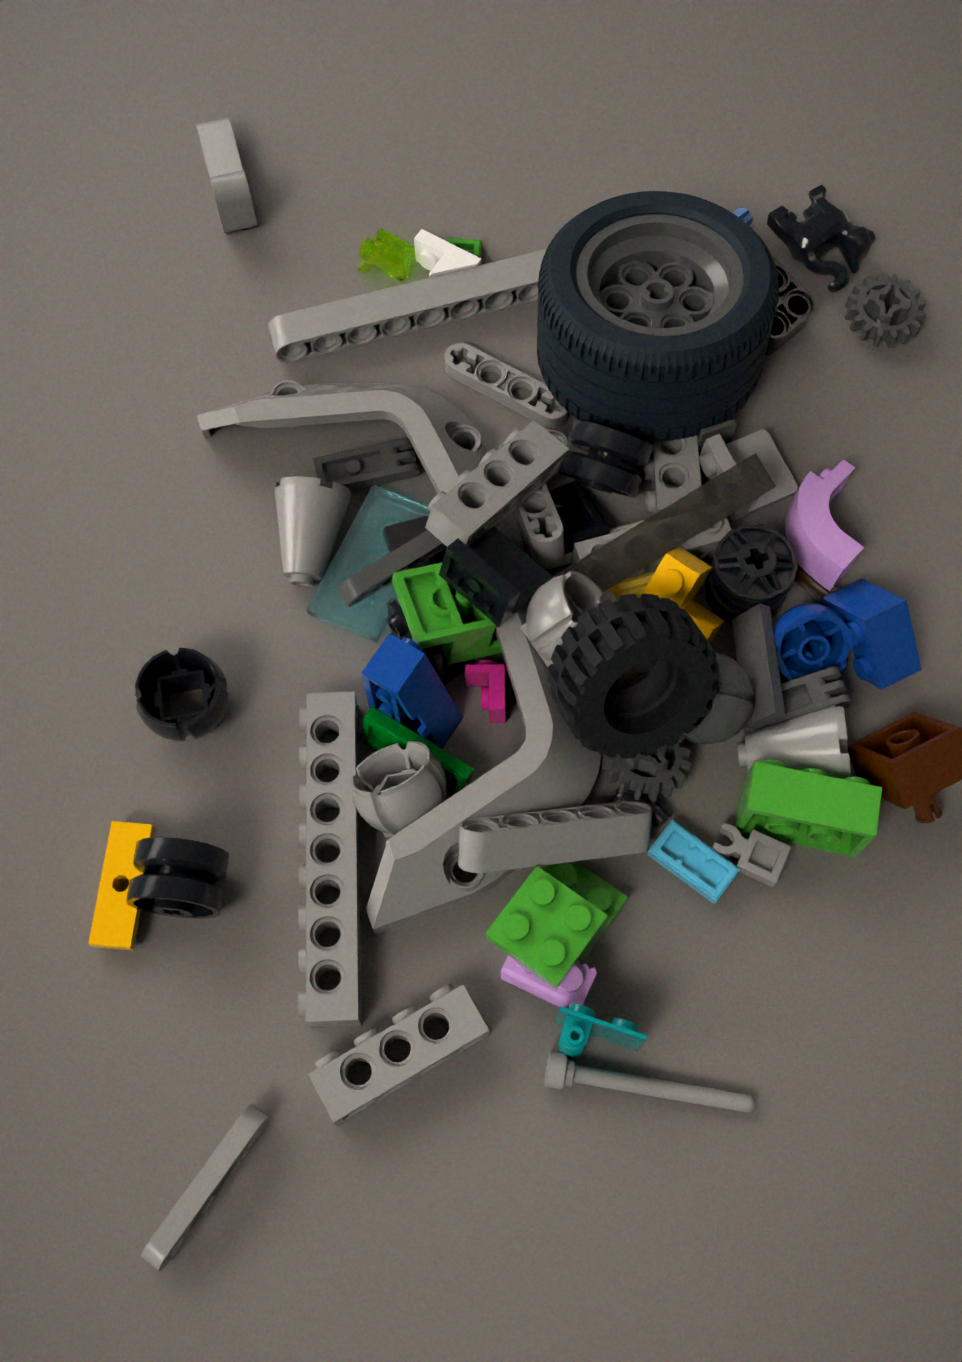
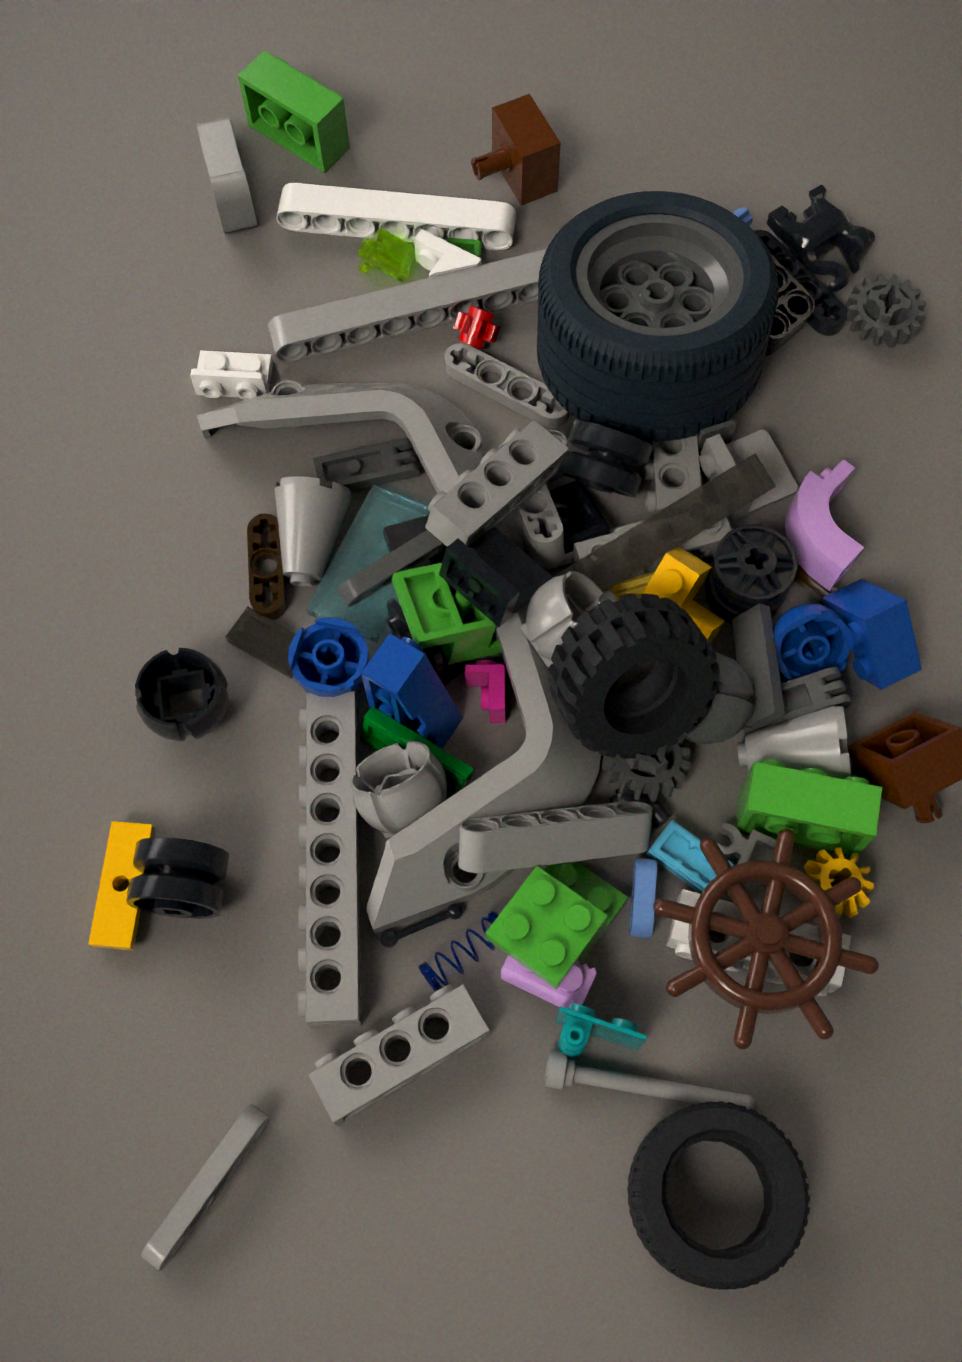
(232, 374): none -> white bracket
(258, 553): none -> dark brown beam
(262, 640): none -> clear smoke tile
(294, 111): none -> bright green brick
(328, 657): none -> blue cylinder
(365, 211): none -> white beam
(389, 938): none -> black hinge
(429, 973): none -> clear blue piece
(476, 327): none -> red gear
(522, 150): none -> reddish brown brick
(642, 898): none -> medium blue beam
(763, 938): none -> reddish brown brick
(783, 1193): none -> black tyre
(830, 303): none -> black beam
(835, 865): none -> yellow gear

